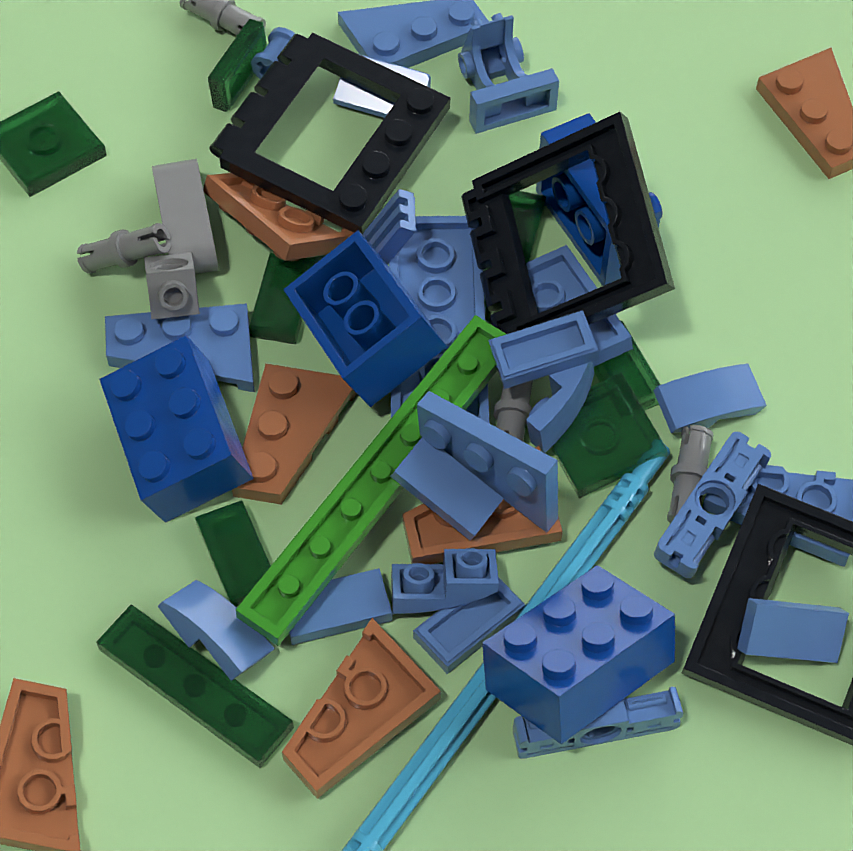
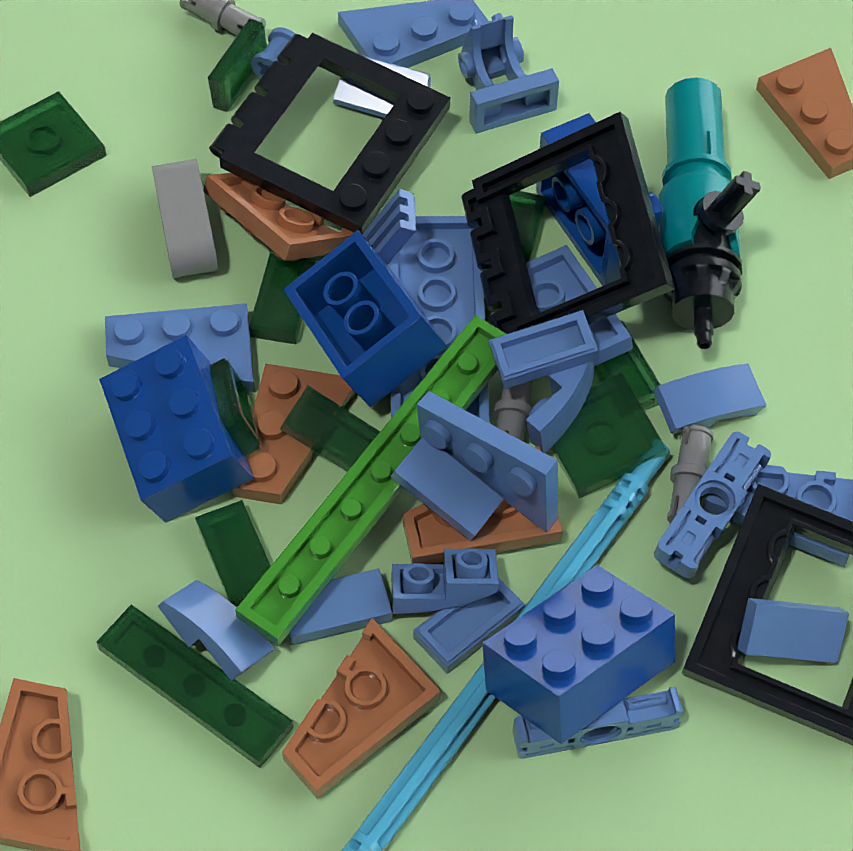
(124, 248): light grey pin -> none
(171, 285): light grey brick -> none
(235, 406): none -> clear green tile
(328, 429): none -> clear green tile
(701, 210): none -> piece

